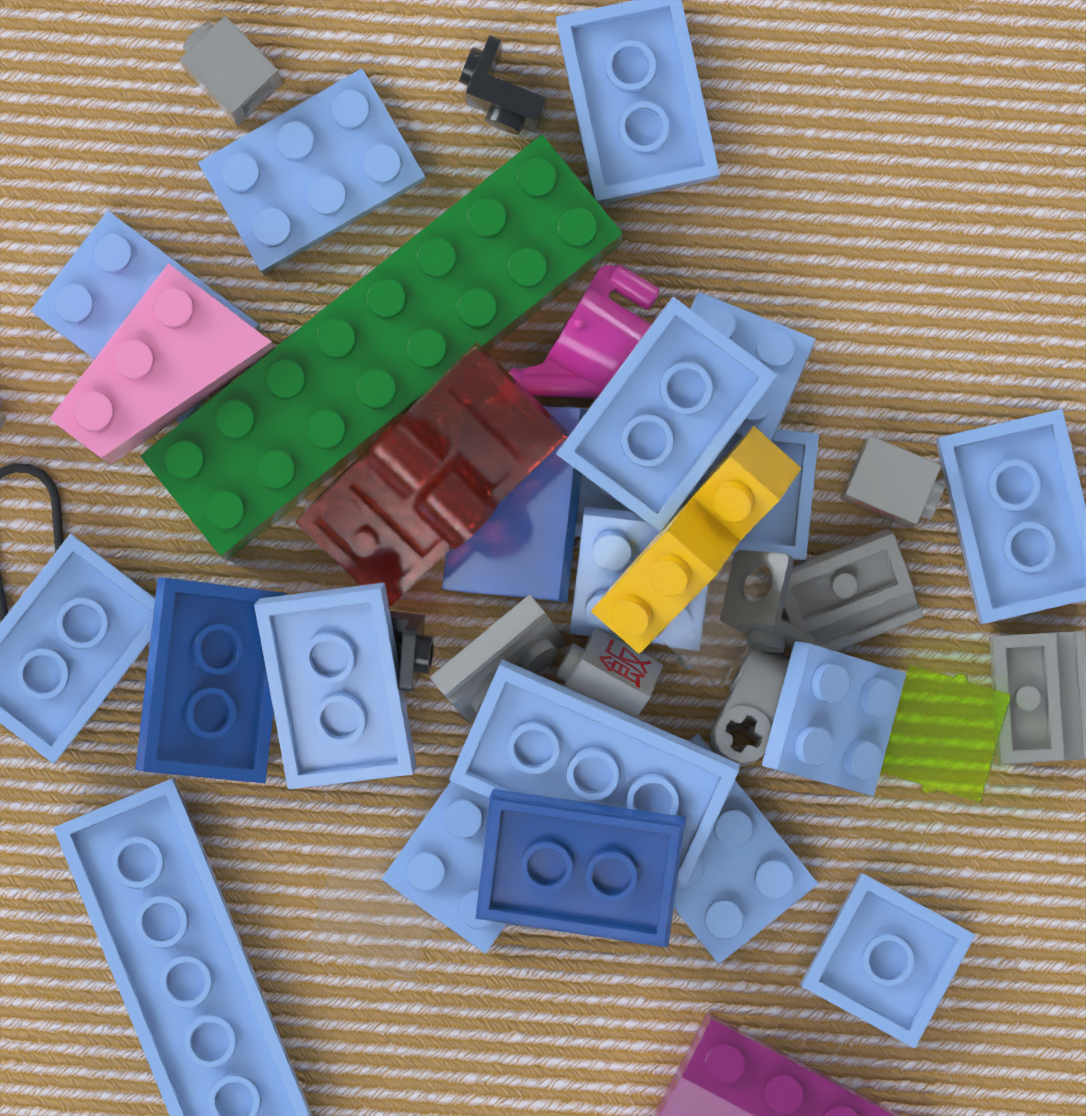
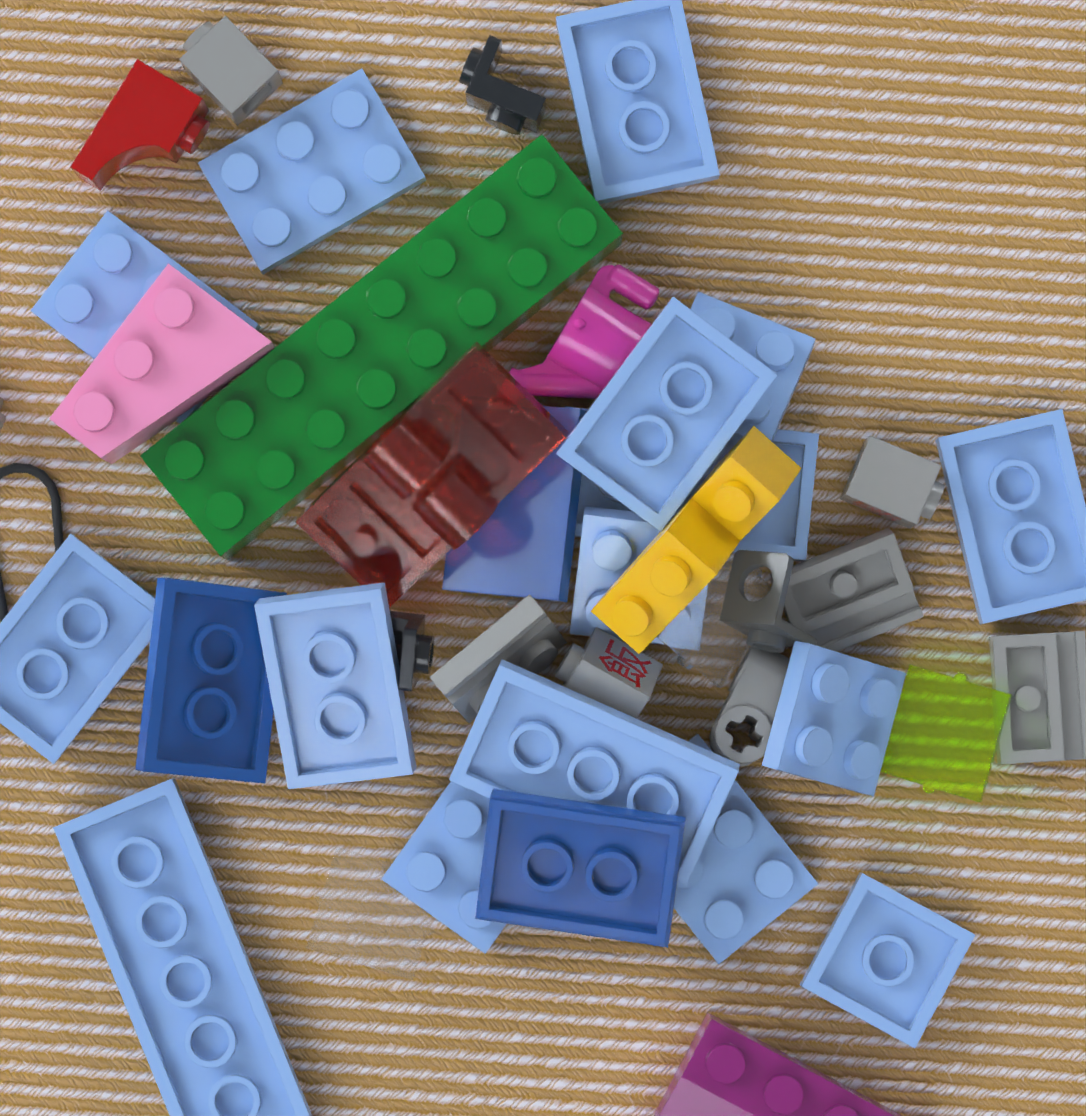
(143, 121): none -> red arch

